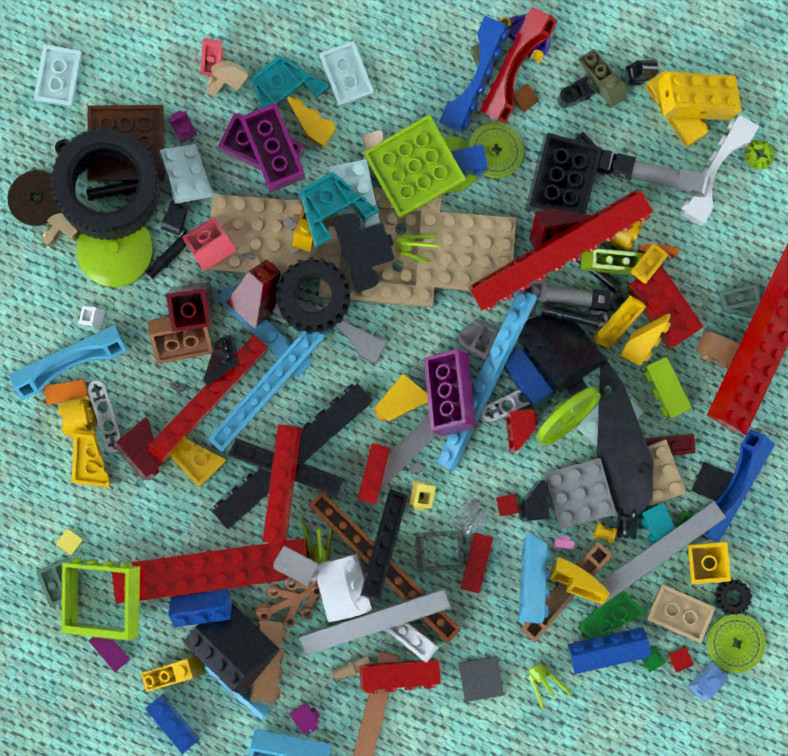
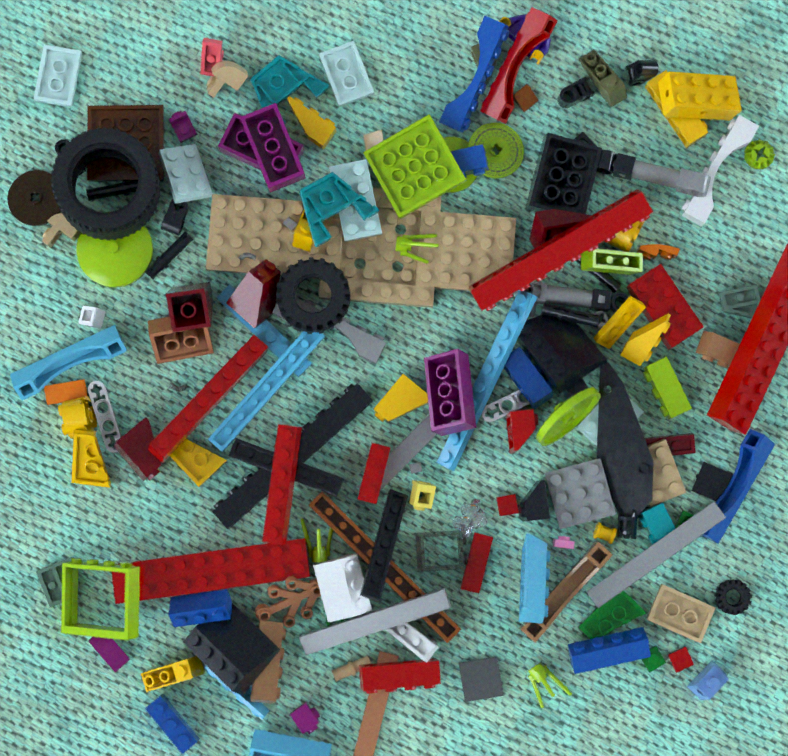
(69, 541): light yellow tile -> none
(209, 244): coral slope -> none
(222, 359): black wing -> none
(296, 566): light grey brick -> none
(363, 249): black brick -> none
(478, 338): light grey slope -> none
(578, 581): yellow slope -> none
(649, 263): yellow plate -> none
(709, 562): yellow slope -> none
(721, 639): lime piece -> none

